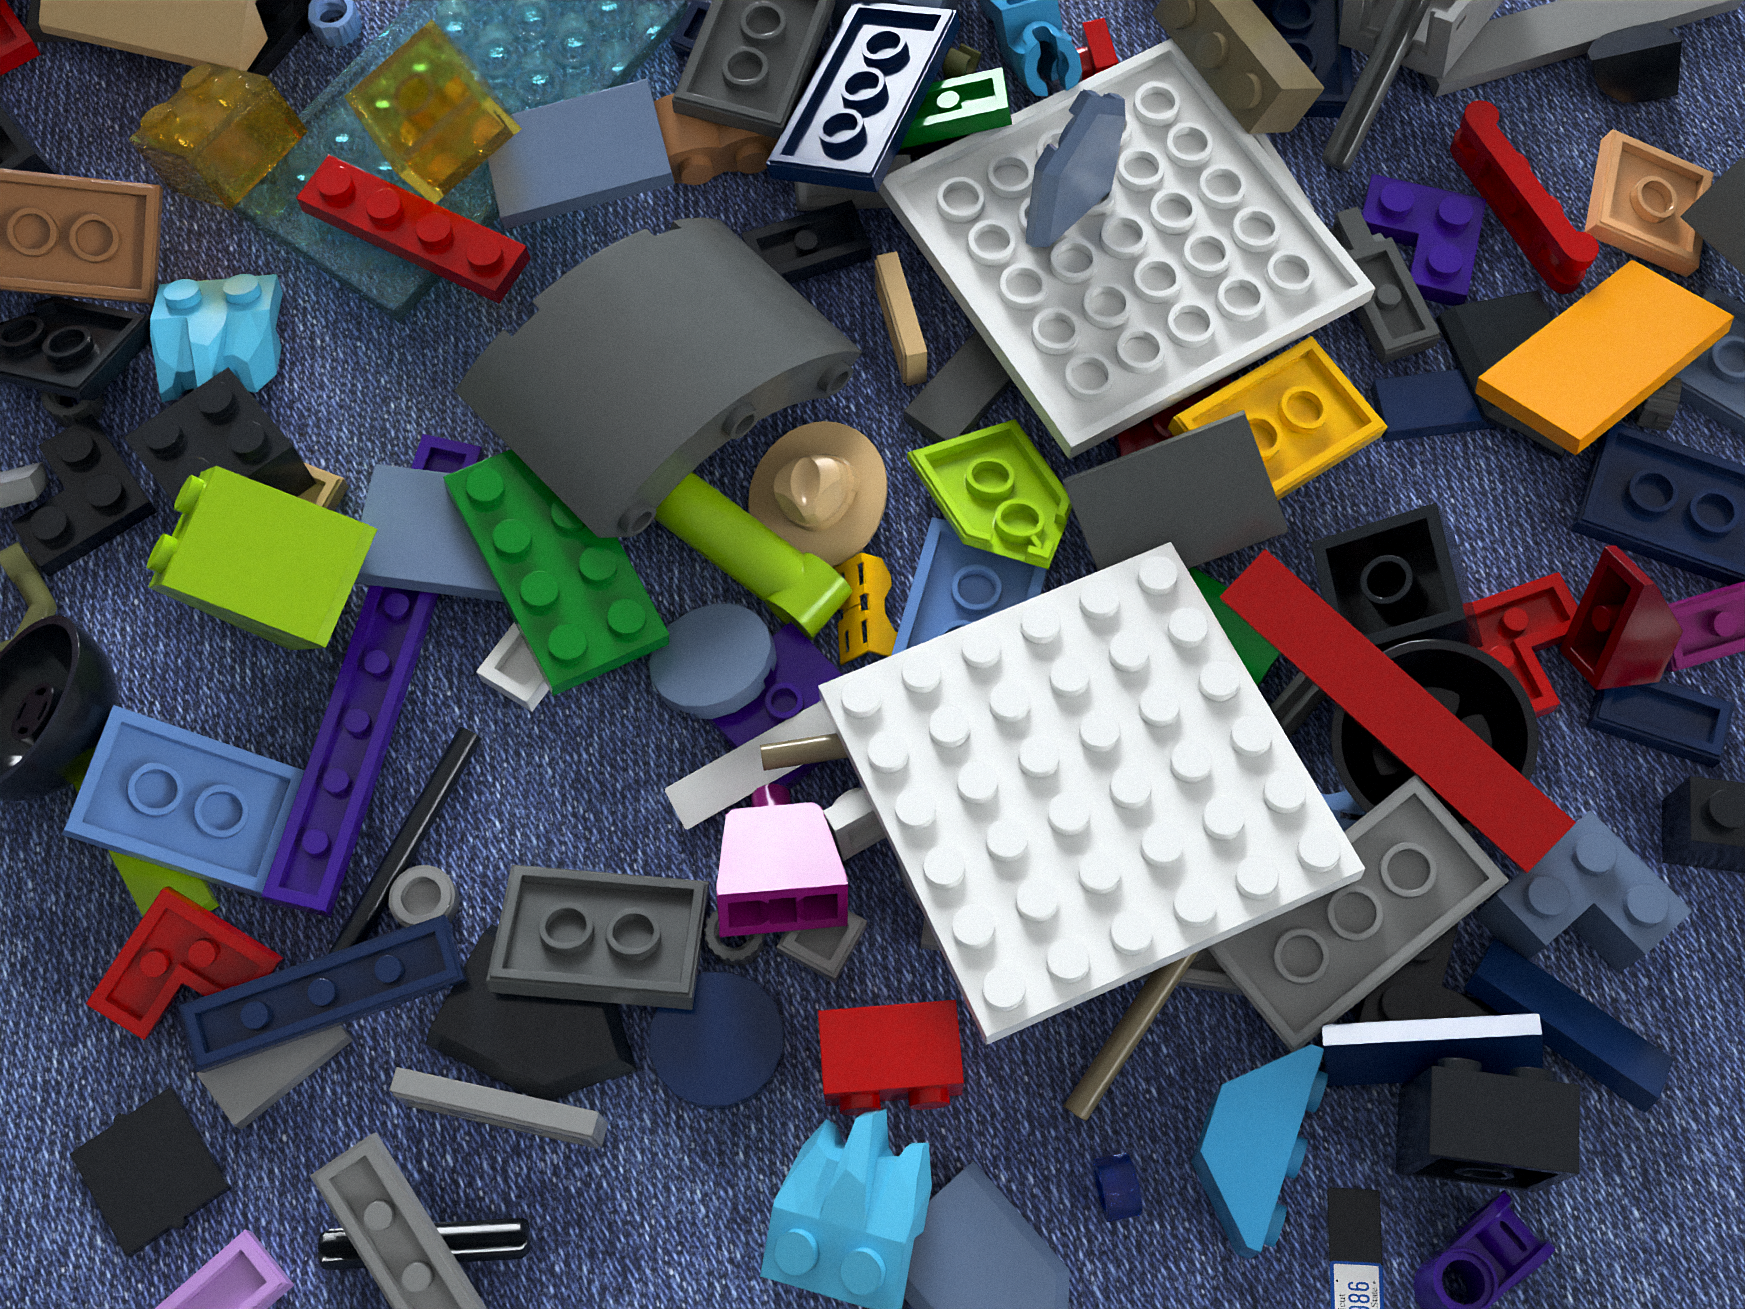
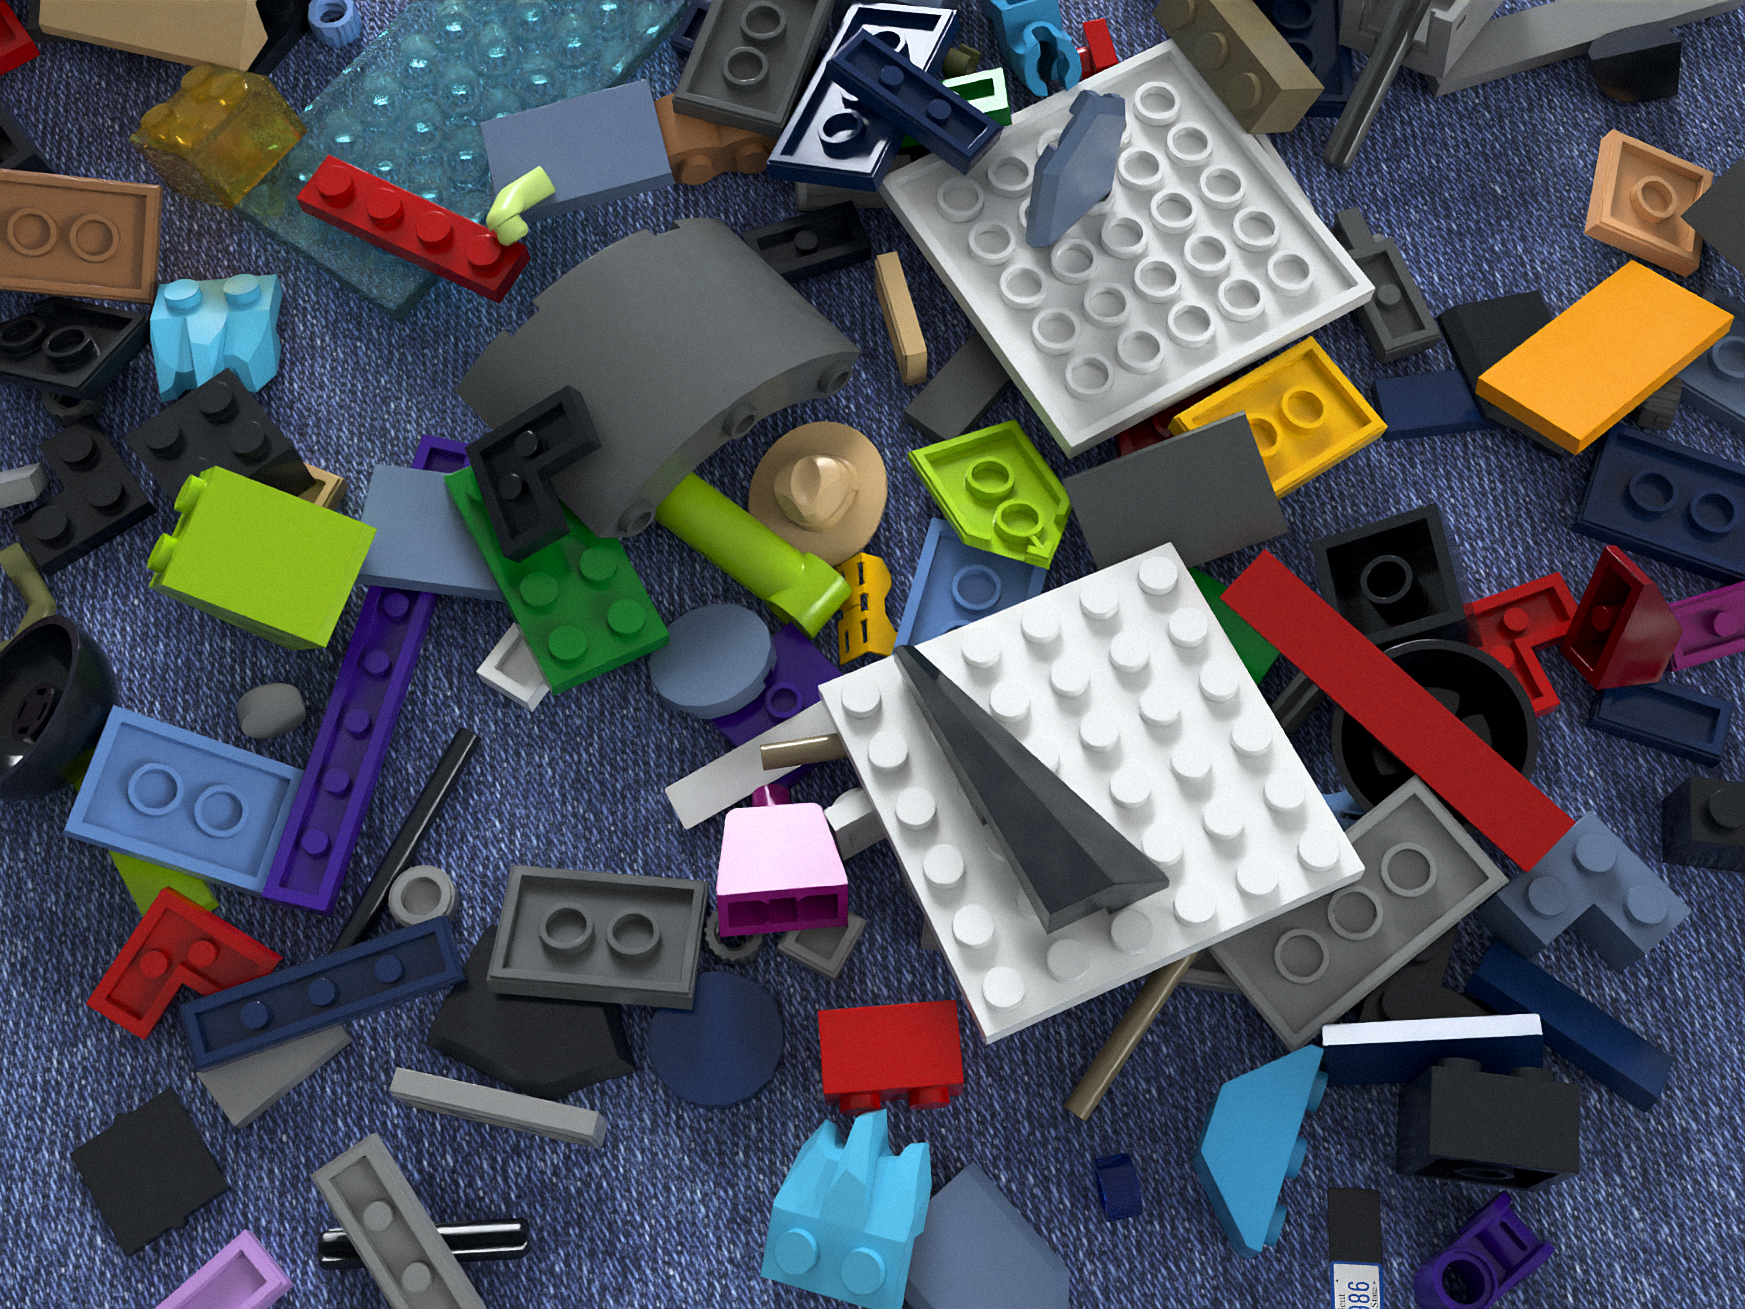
(270, 710): none -> light grey tile
(432, 112): clear yellow brick -> none
(515, 199): none -> yellowish green arm
(516, 468): none -> black plate
(913, 101): none -> dark blue tile
(1051, 837): none -> black wedge
(1437, 225): dark purple plate -> none
(1520, 200): red plate -> none

